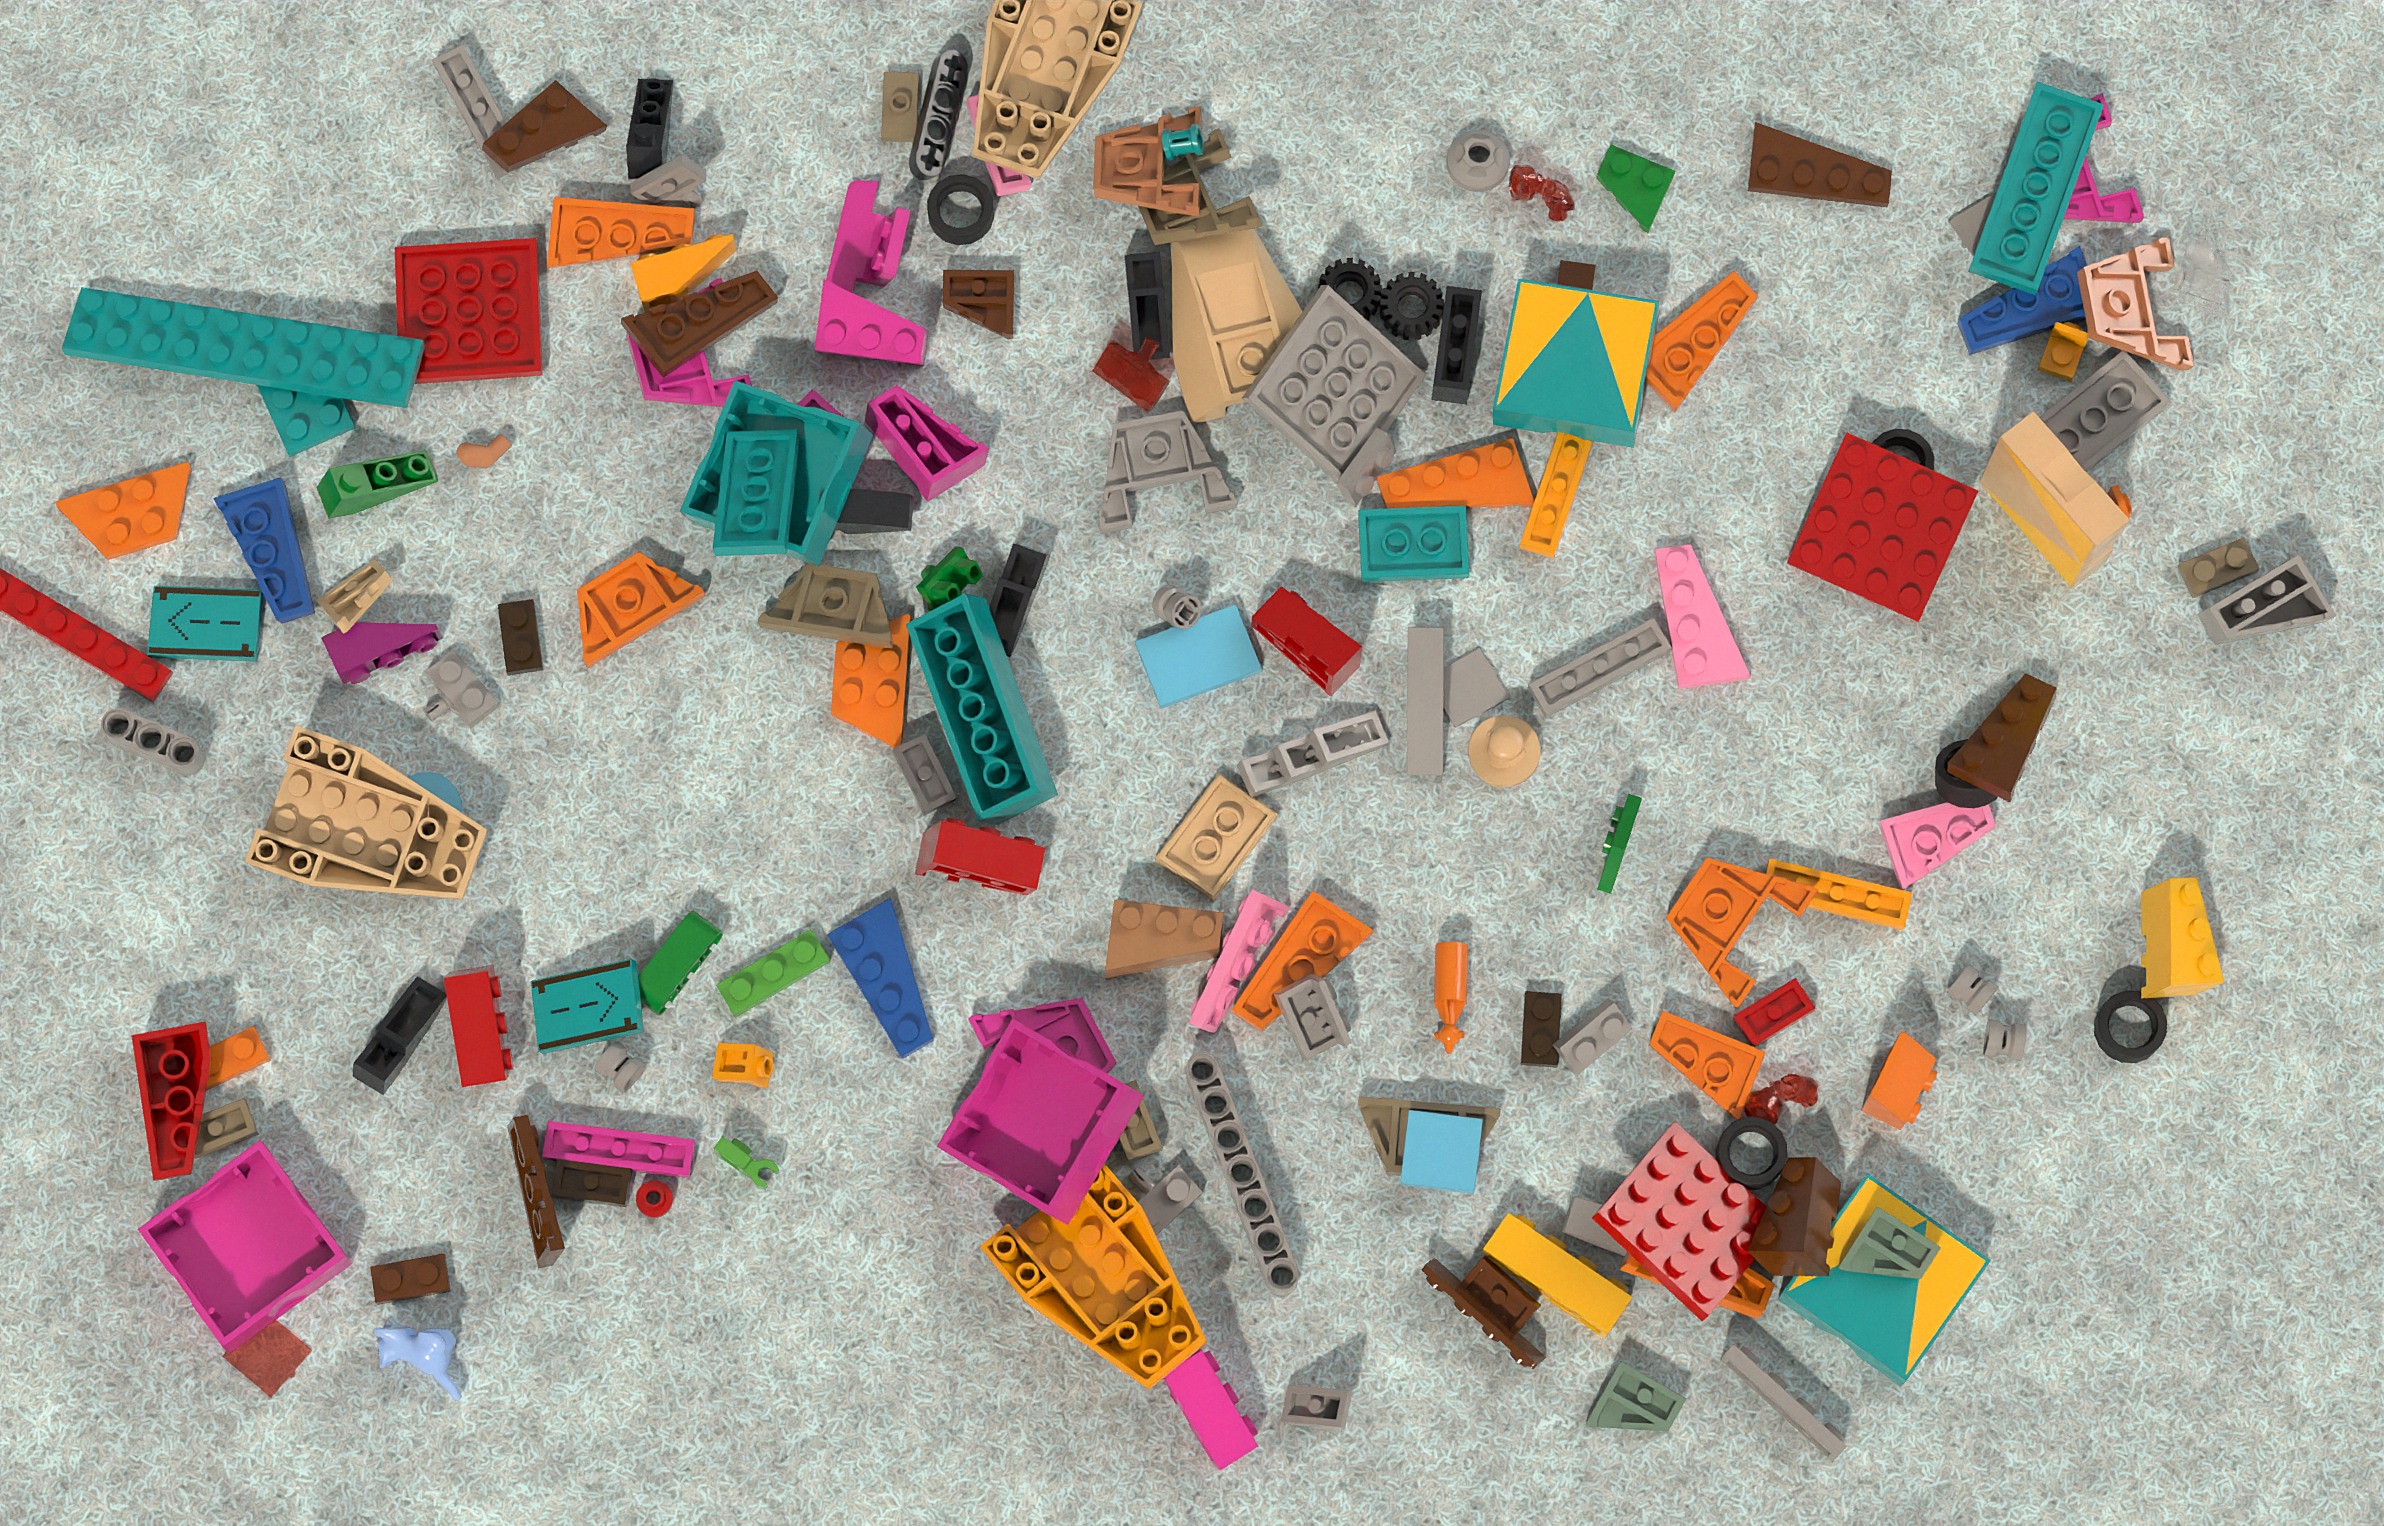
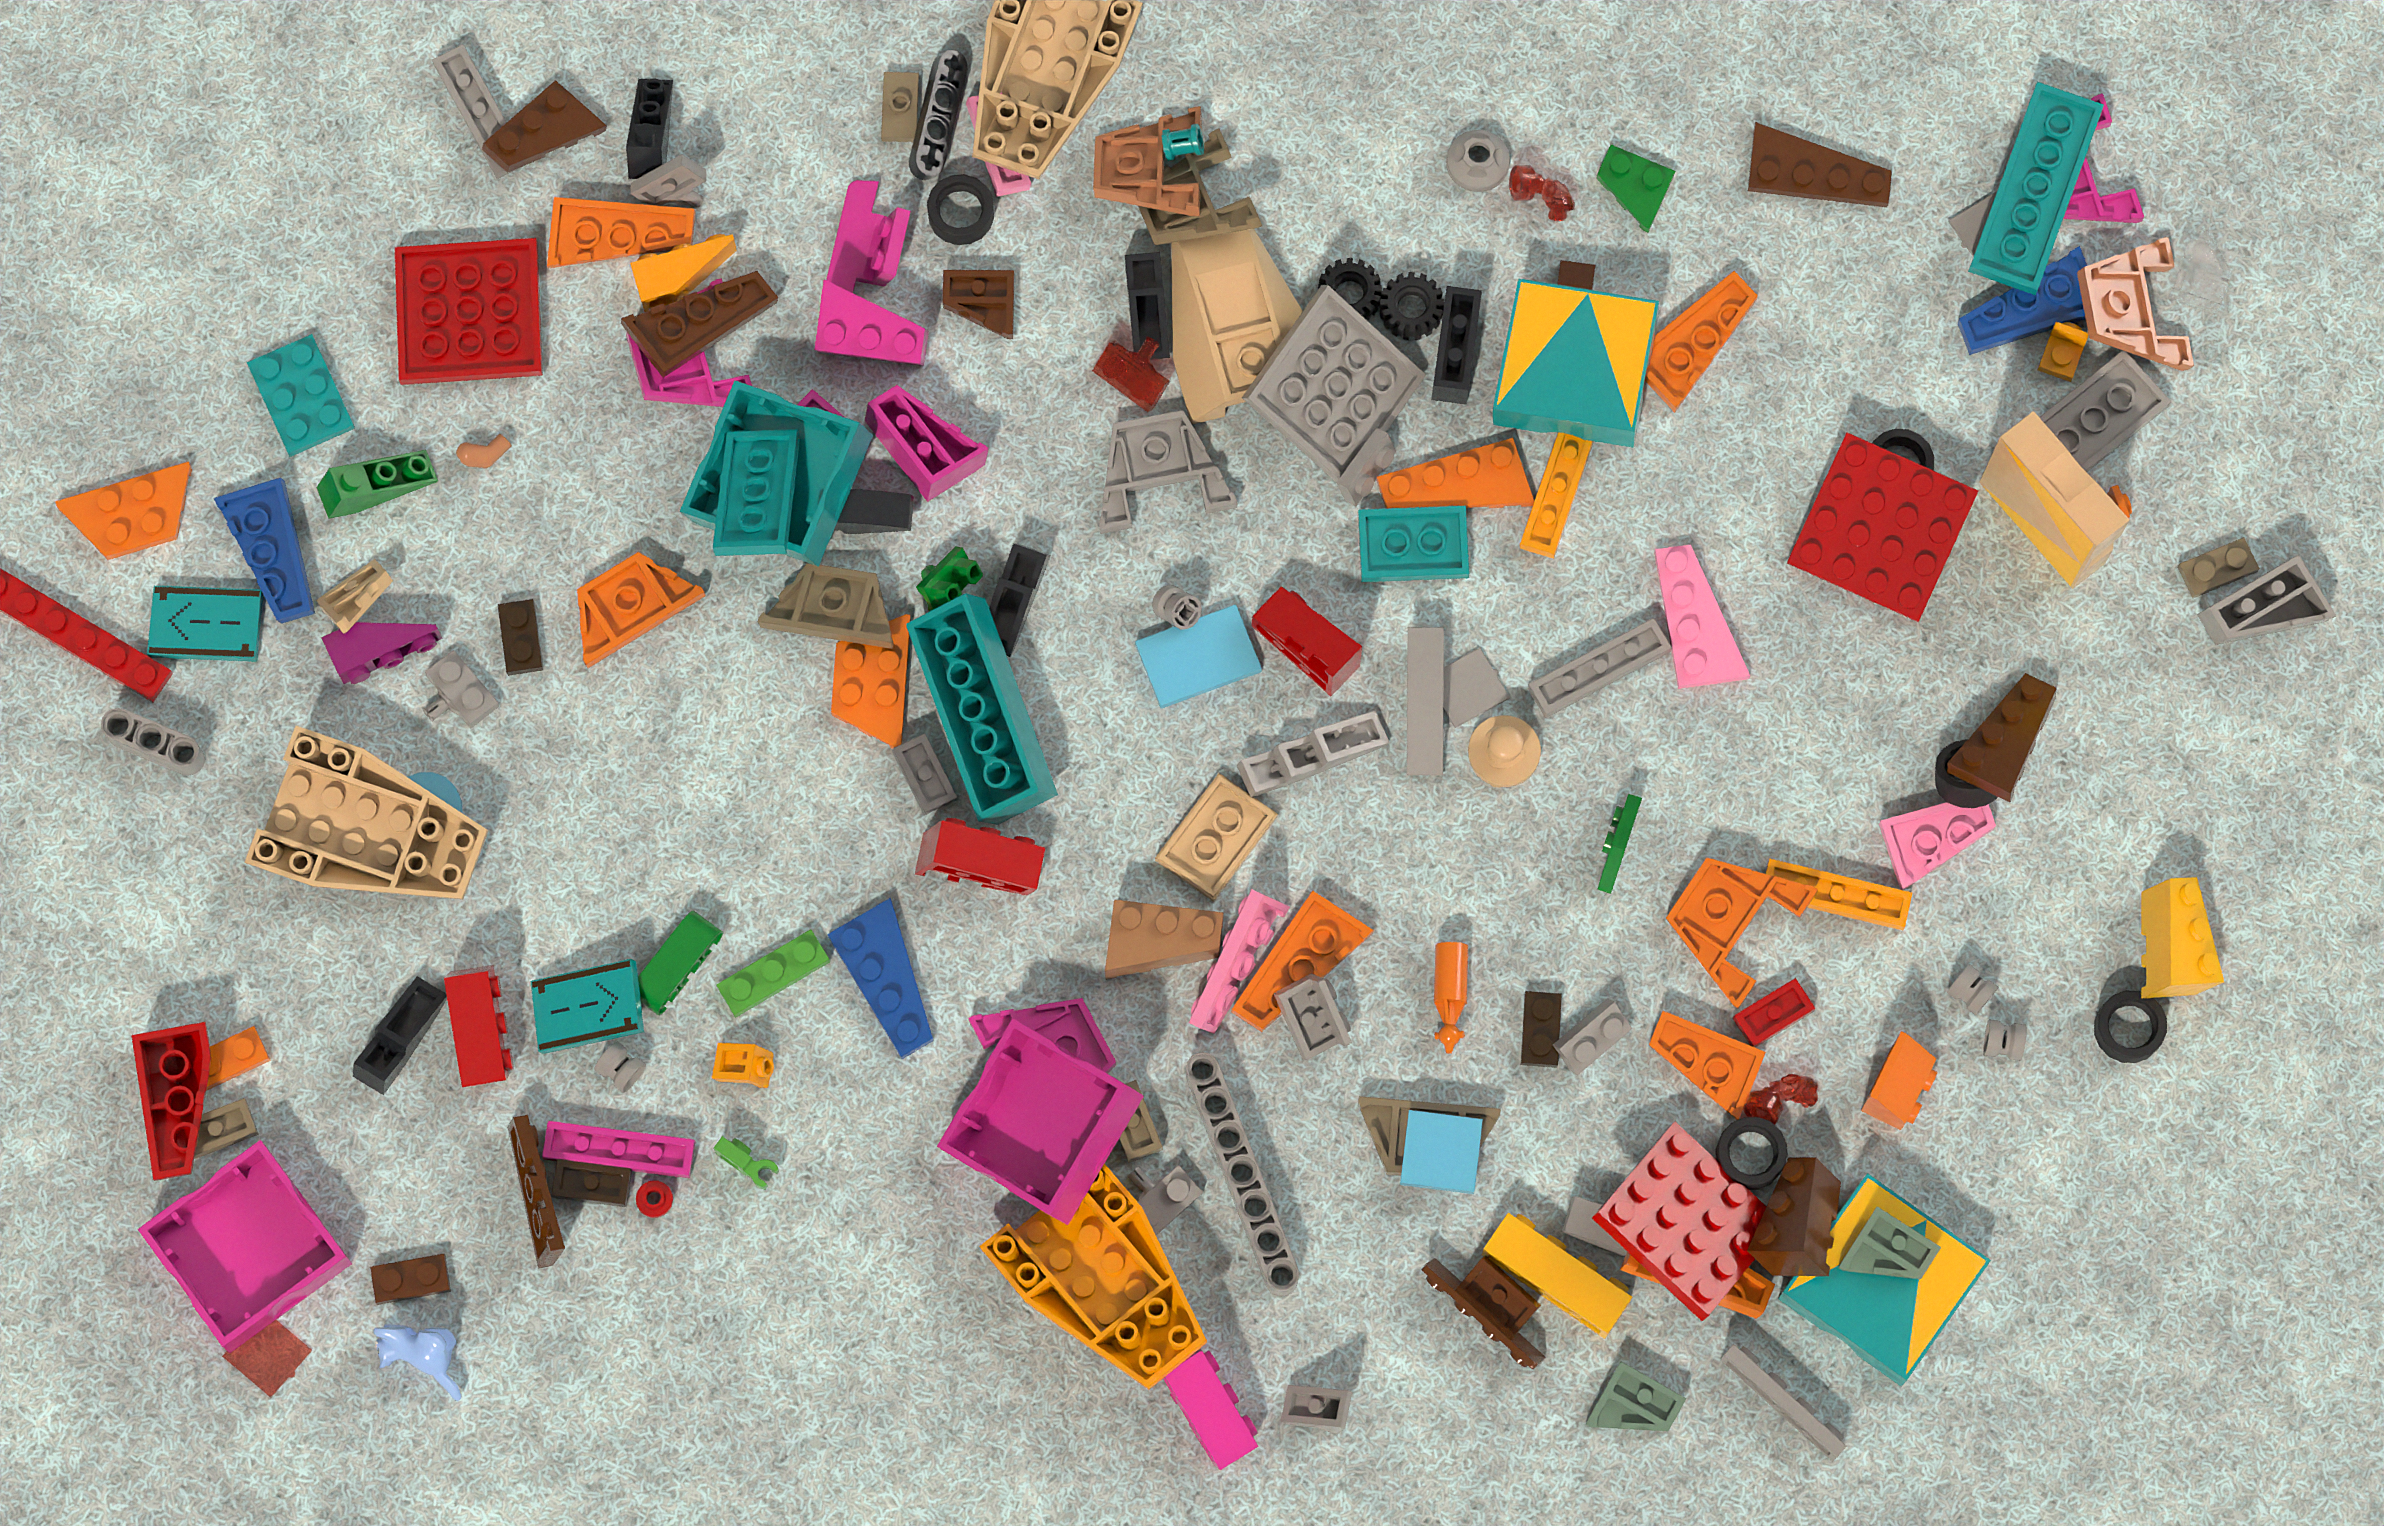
(244, 347): teal plate -> none

